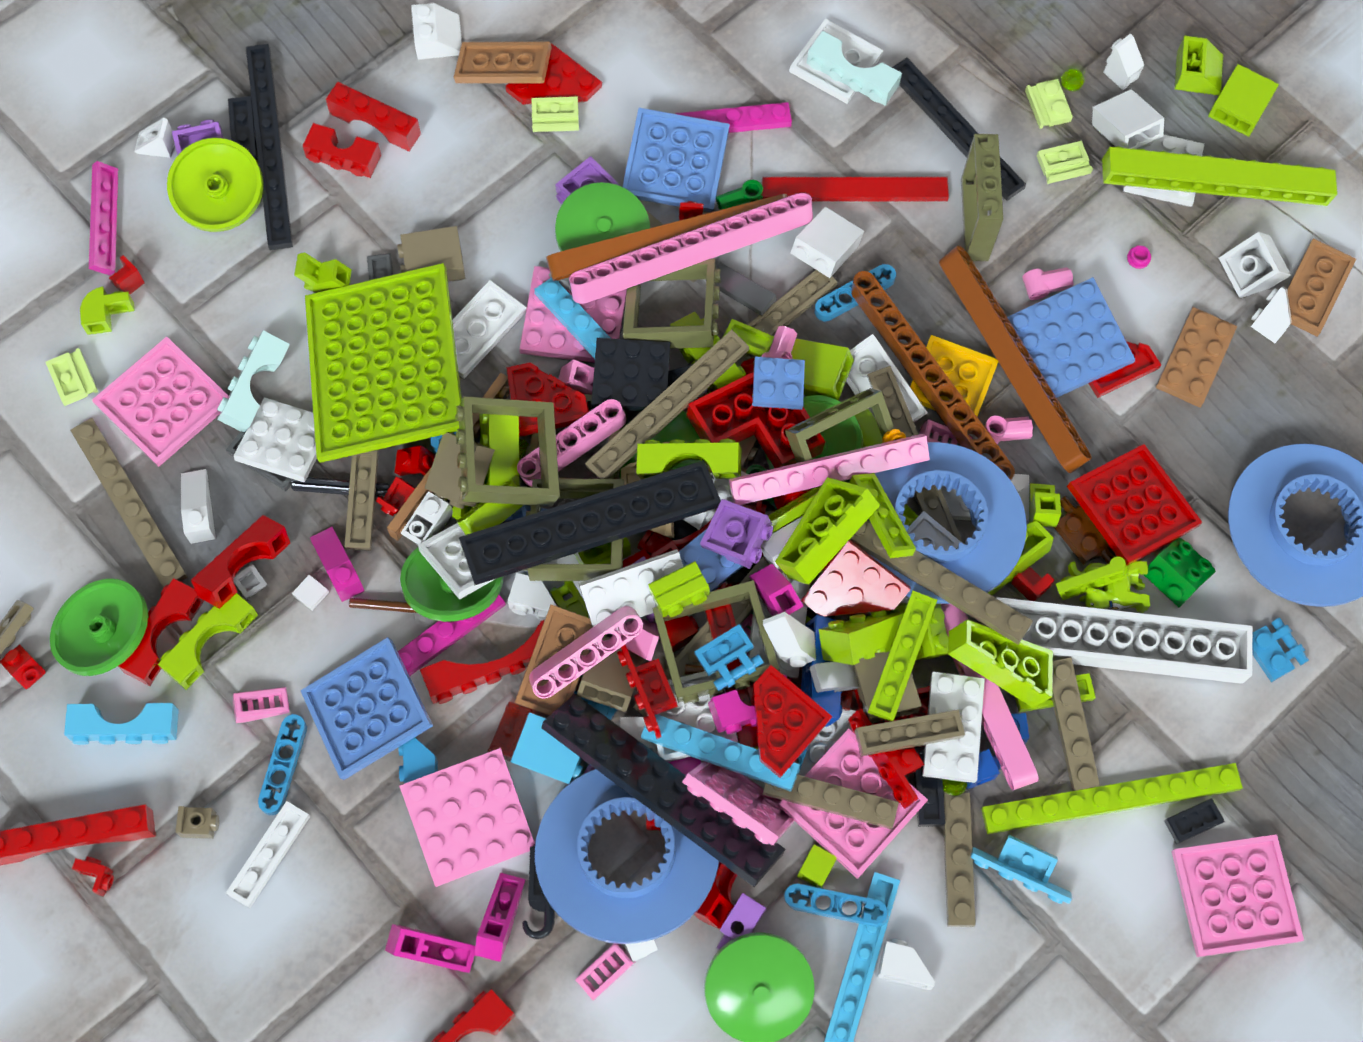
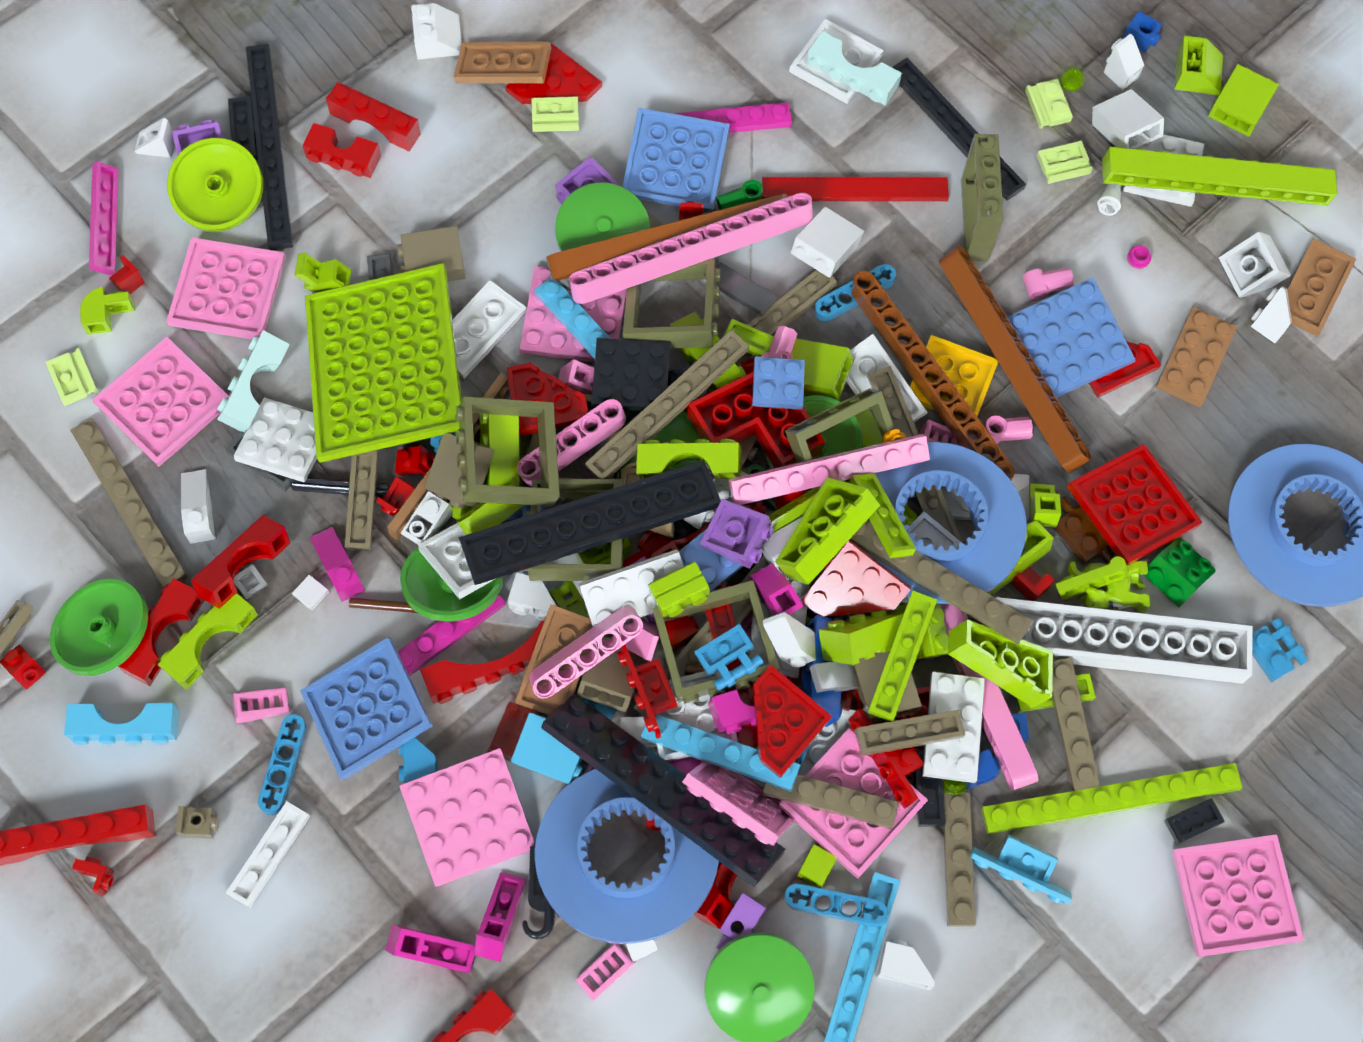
(226, 288): none -> bright pink plate
(1110, 200): none -> white cone
(1144, 30): none -> blue brick

